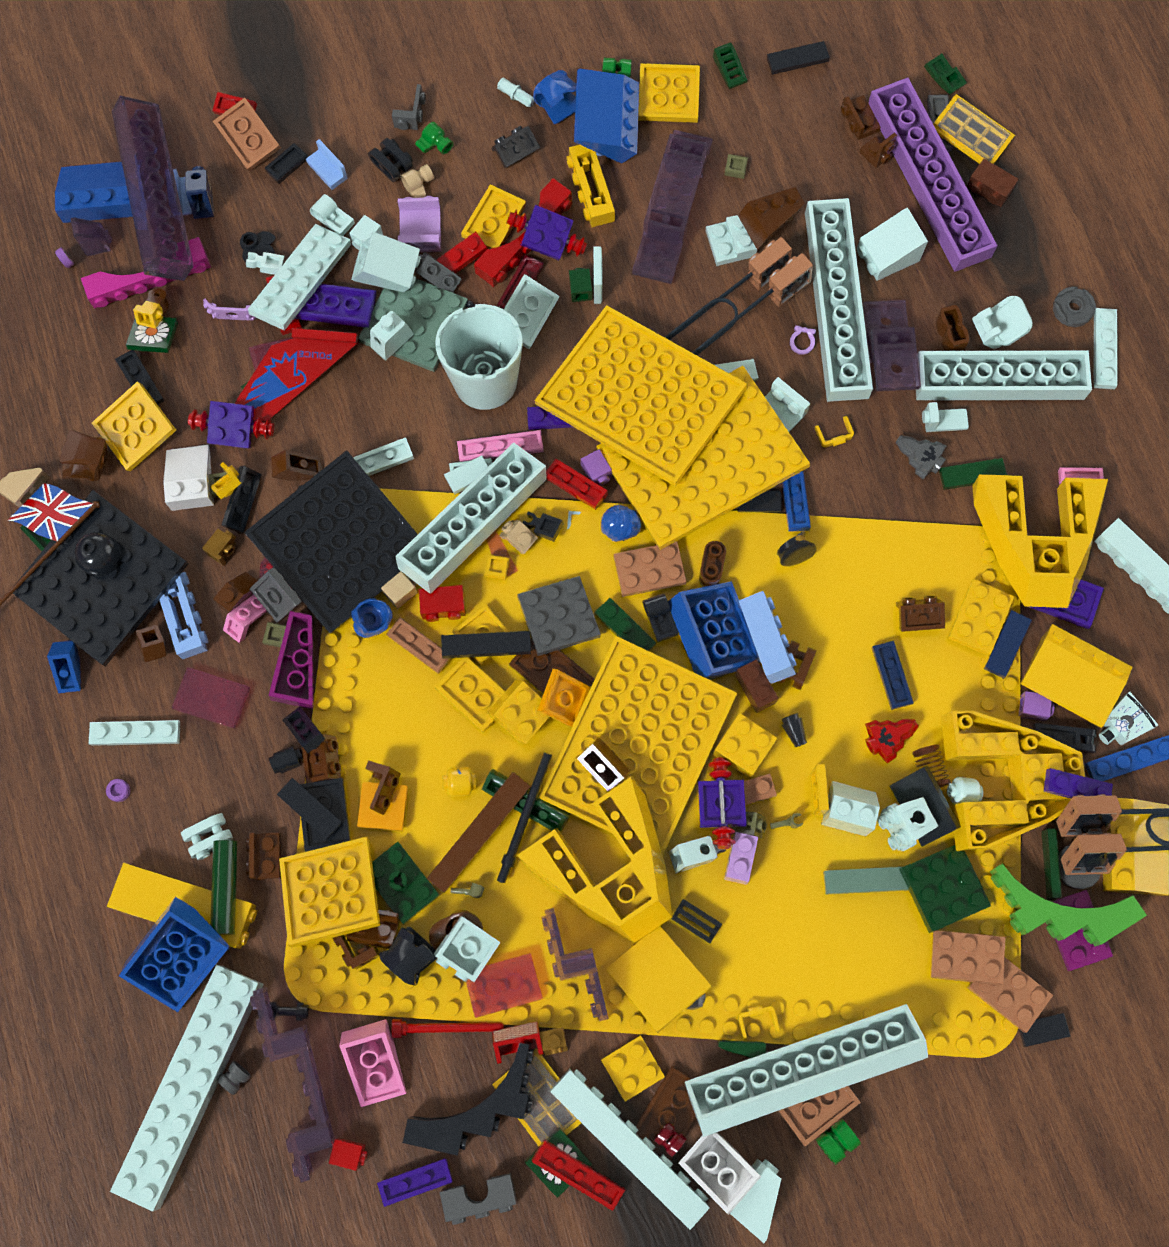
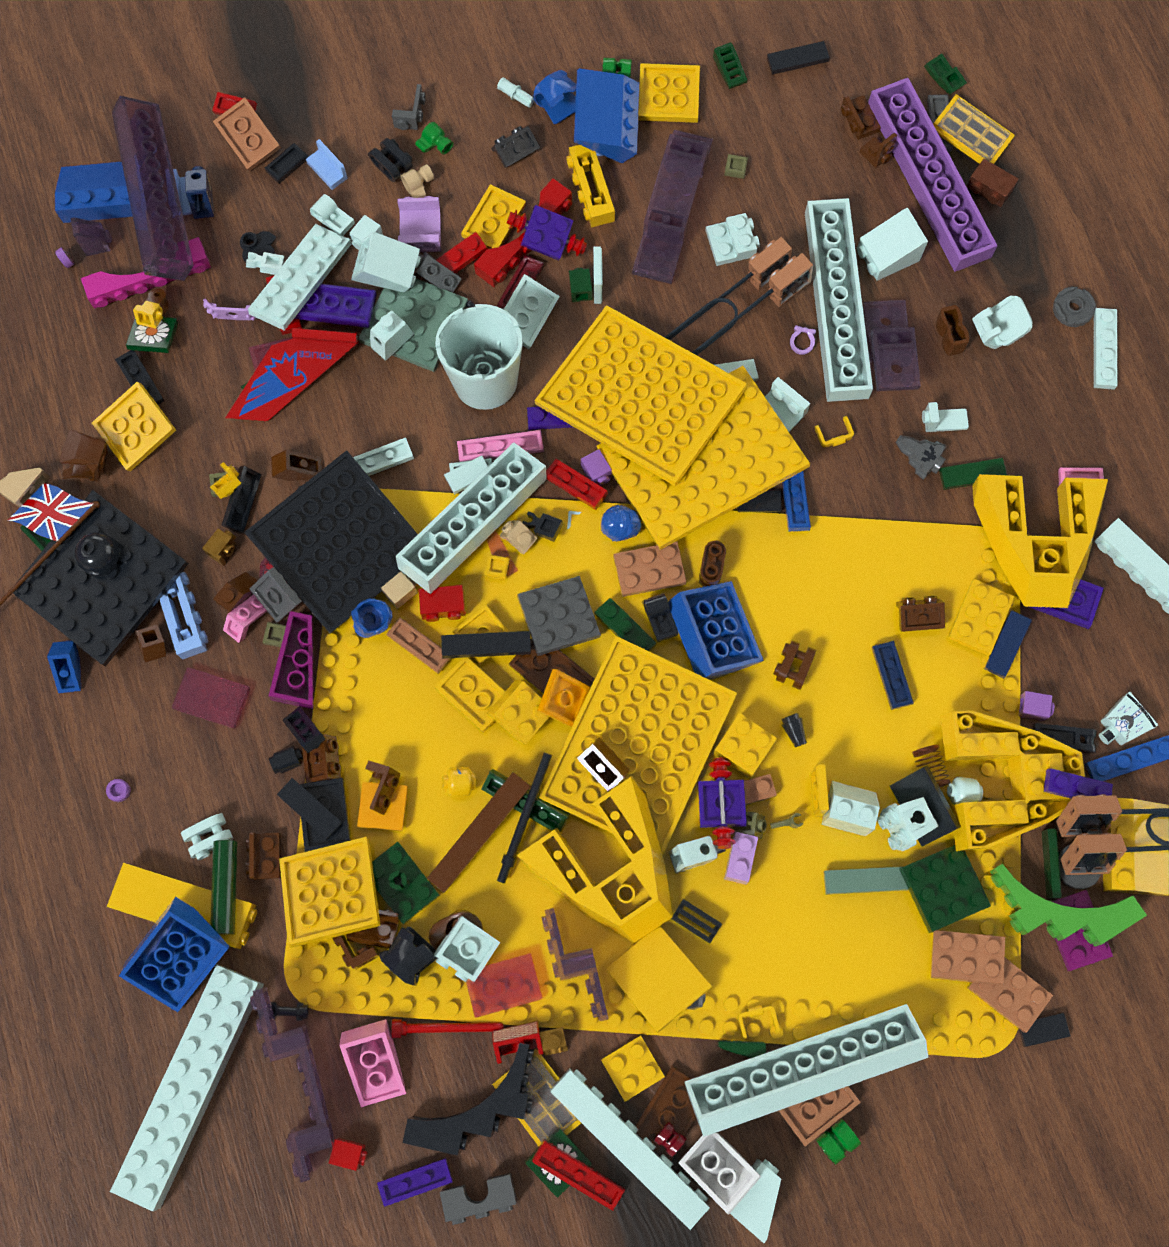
(134, 732): light aqua plate -> none
(188, 478): white slope -> none
(230, 424): dark purple plate -> none
(232, 1080): dark grey wheel -> none
(476, 891): olive hand -> none
(756, 686): copper brick -> none
(767, 637): light blue brick -> none
(770, 214): reddish brown wedge -> none
(796, 550): piece -> none
(889, 737): red rock -> none
(1004, 375): light aqua brick -> none
(1076, 675): yellow slope -> none

